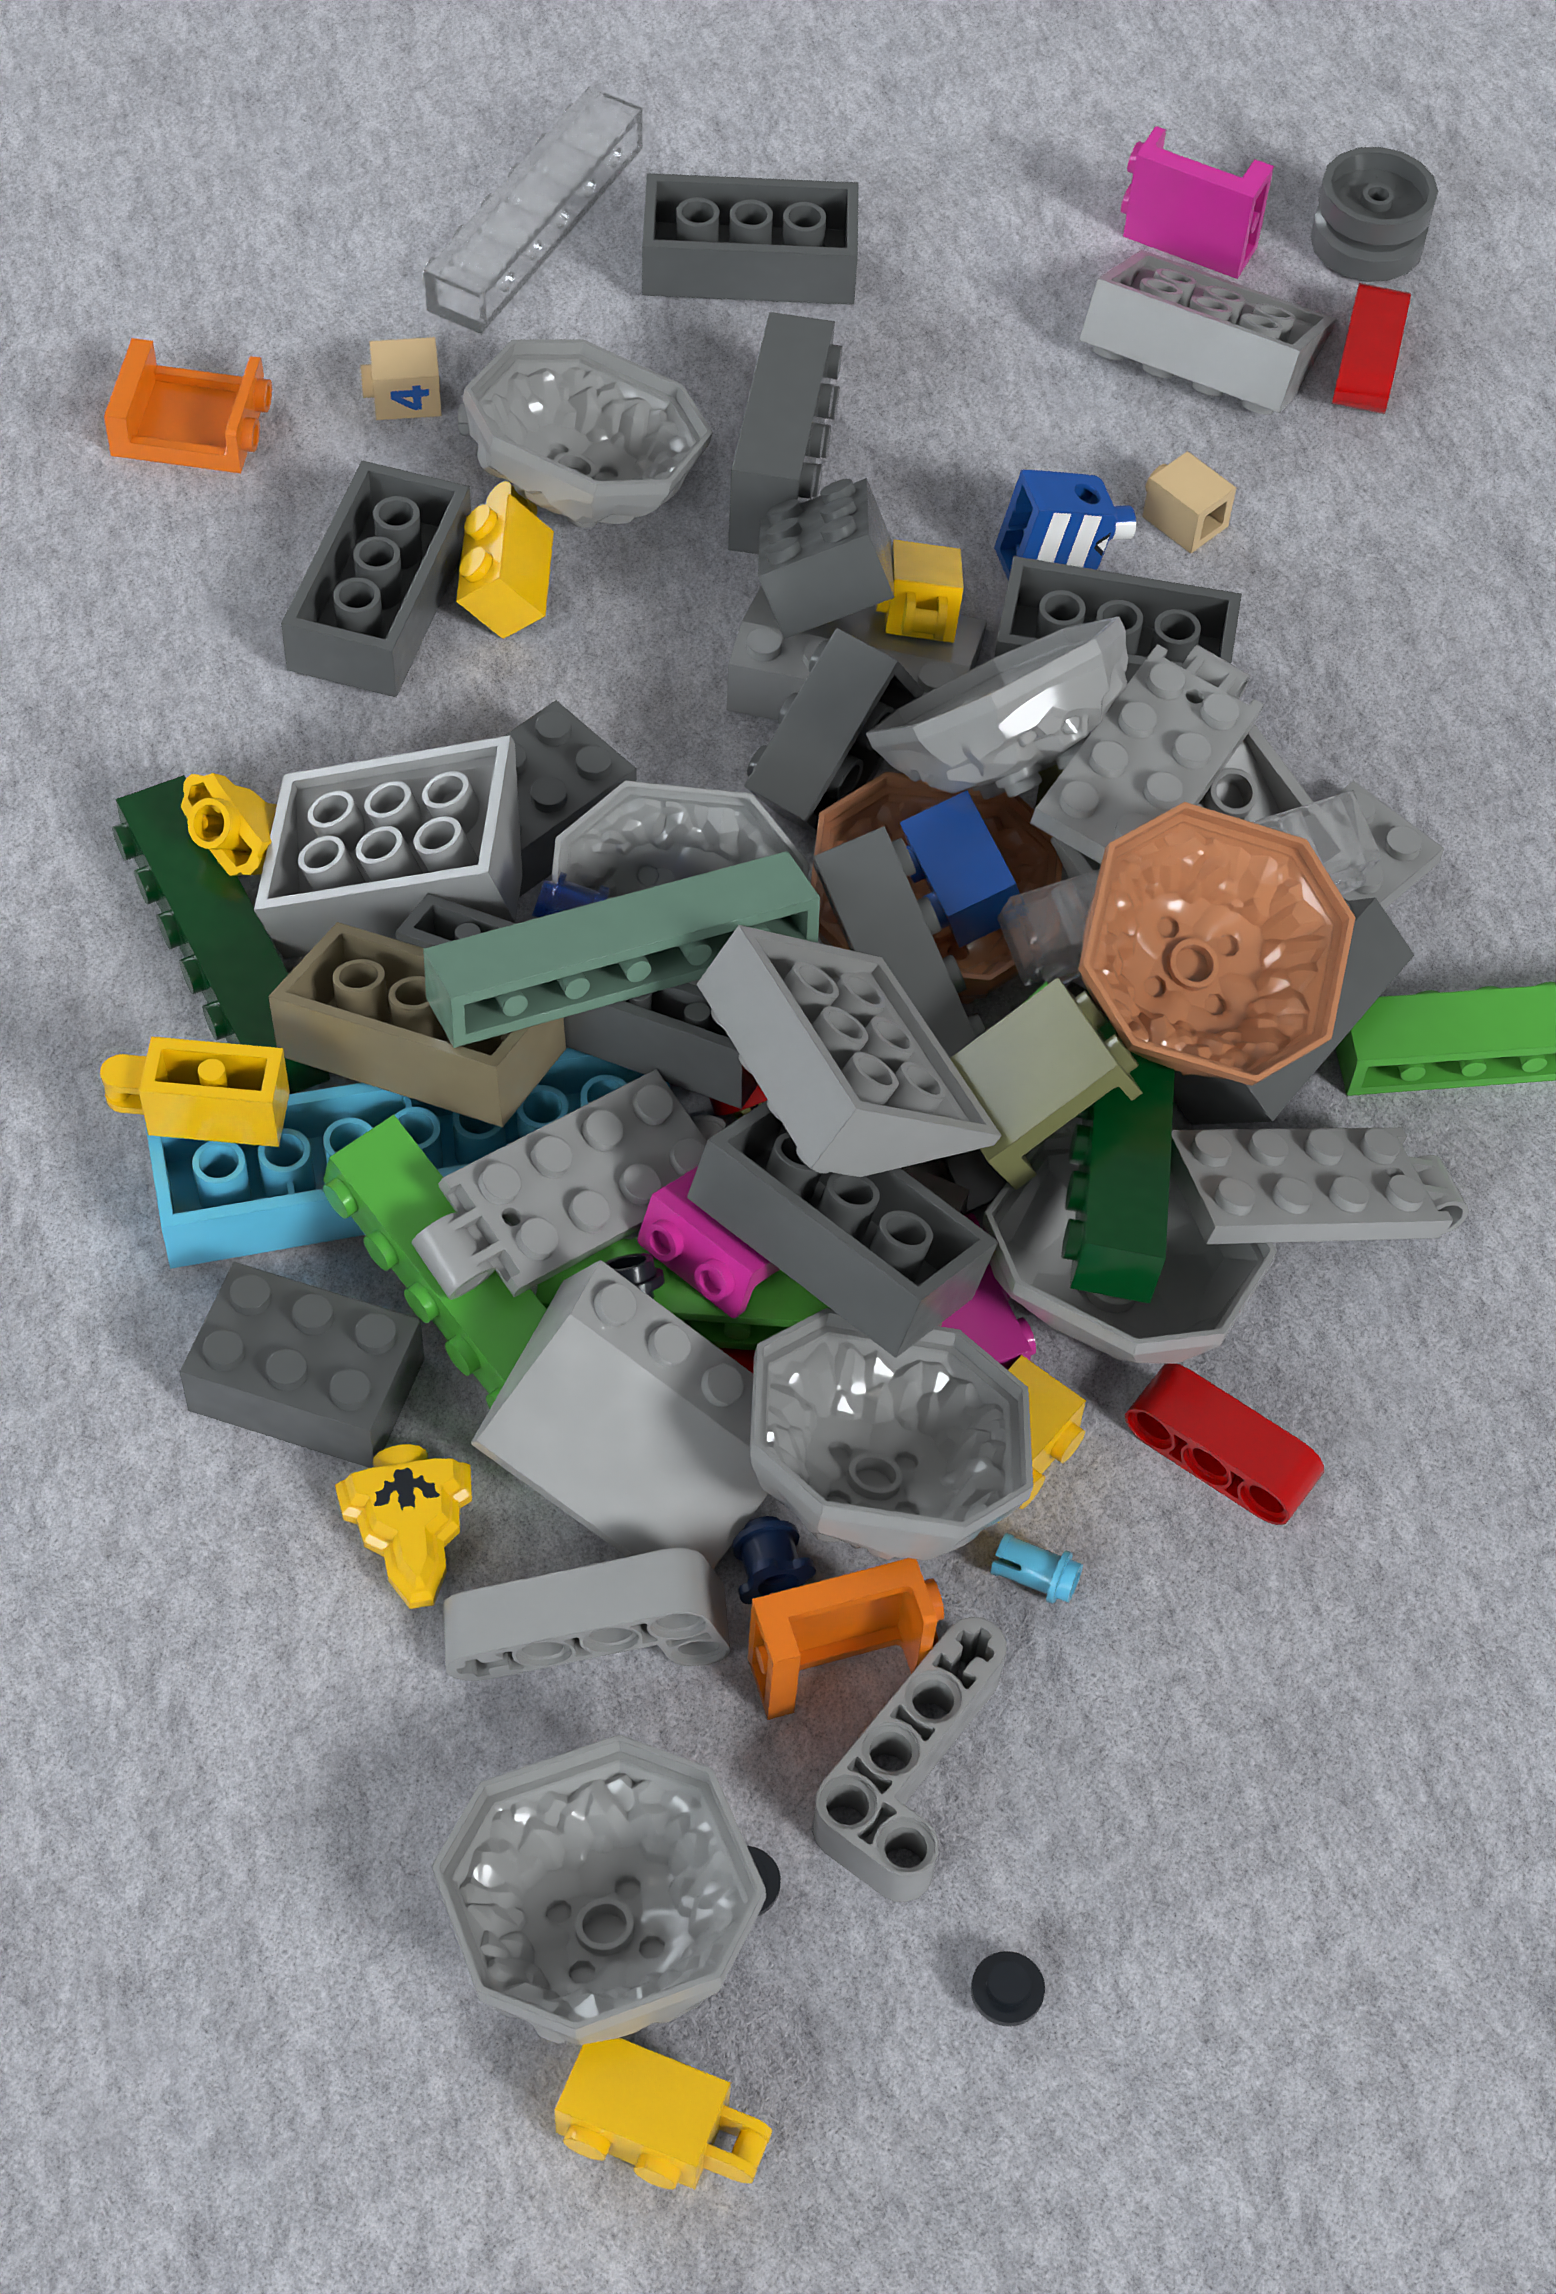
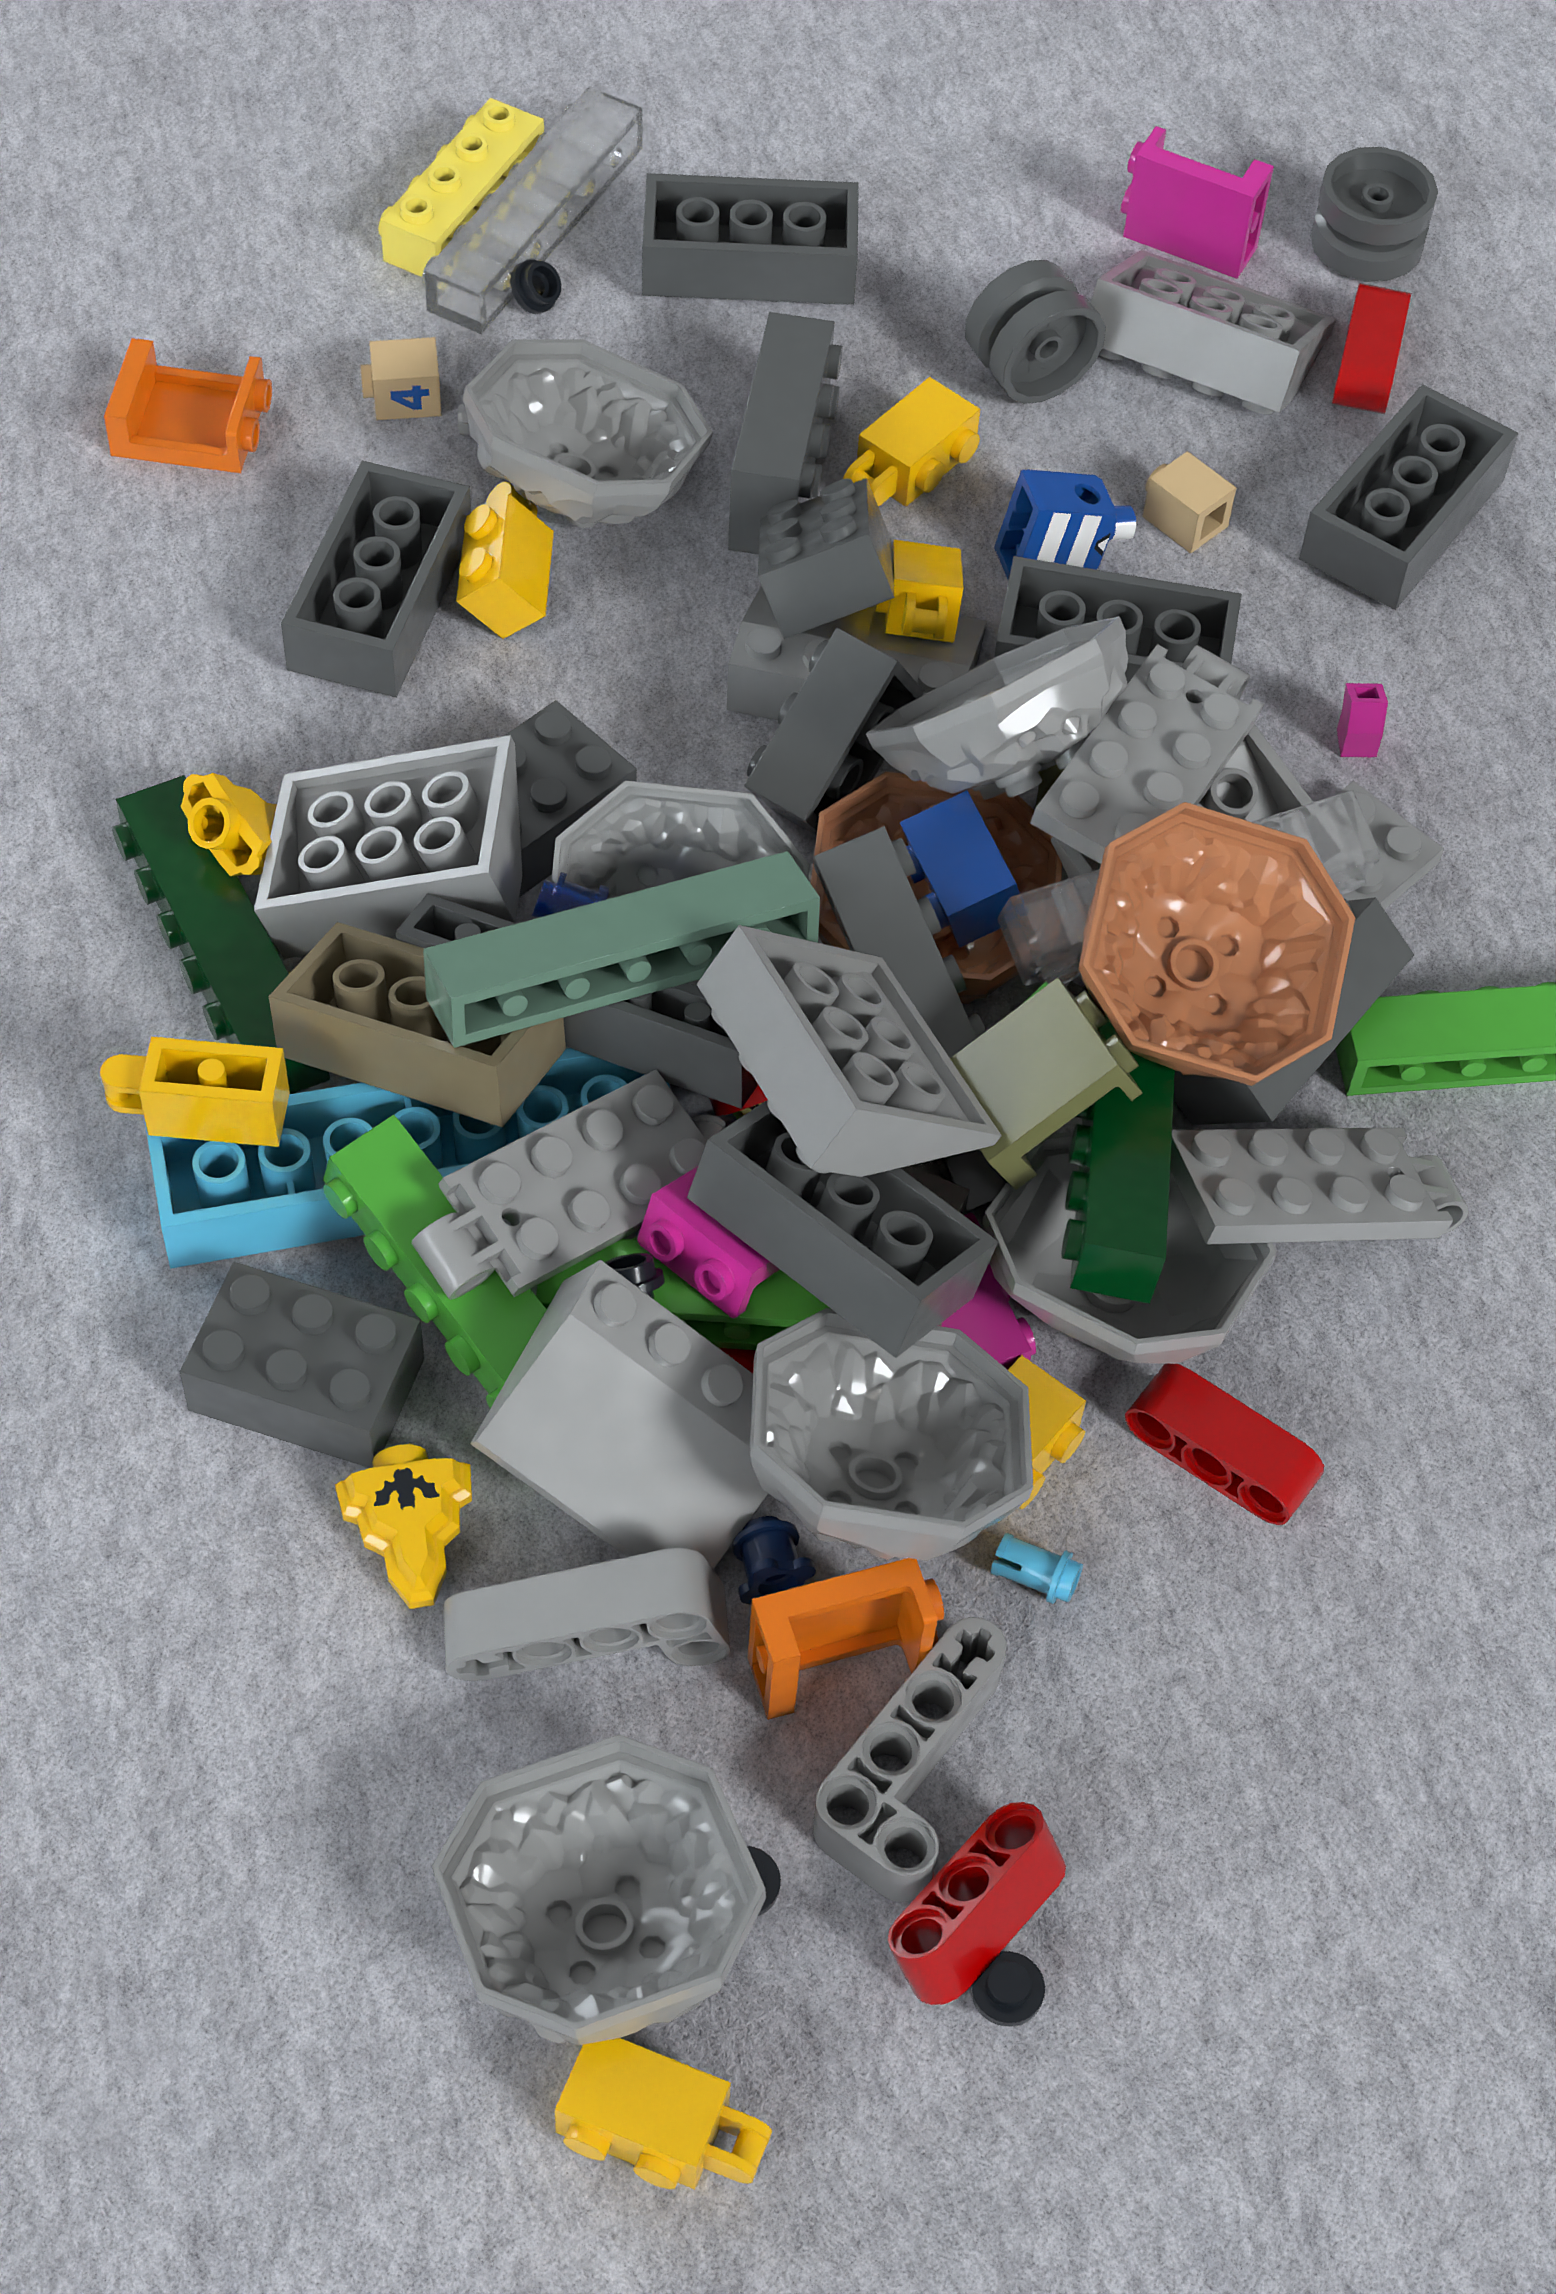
(456, 184): none -> light yellow brick
(535, 285): none -> black plate
(916, 443): none -> yellow brick
(977, 1903): none -> red beam
(1034, 331): none -> dark grey wheel
(1362, 720): none -> dark pink piece
(1407, 496): none -> dark grey brick

